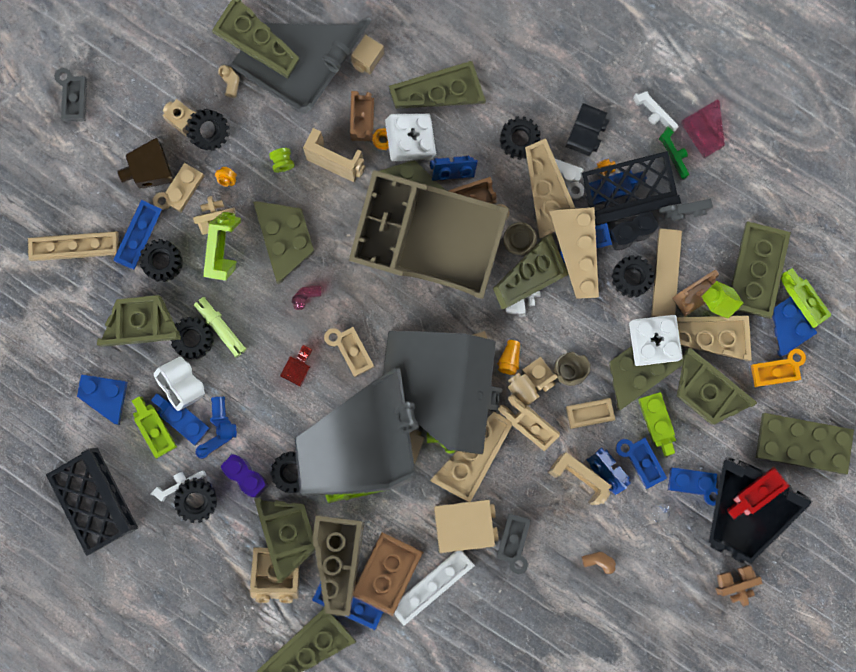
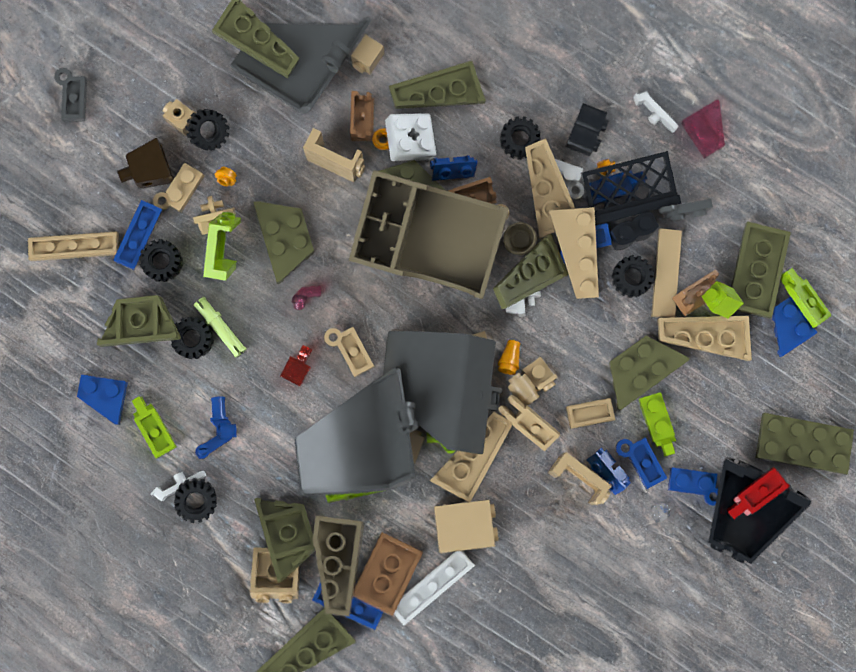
(105, 487): black fence -> none
(179, 383): white brick -> none
(183, 421): blue hinge -> none
(231, 79): tan arm -> none
(249, 481): dark purple brick -> none
(277, 473): black tyre -> none
(281, 160): lime wheel -> none
(513, 542): dark grey hinge -> none
(572, 368): dark tan hair -> none
(601, 559): medium nougat arm -> none
(647, 352): white brick -> none
(676, 156): green piece -> none
(709, 390): olive wing -> none
(728, 586): medium nougat hips -> none
(778, 371): light orange hinge -> none

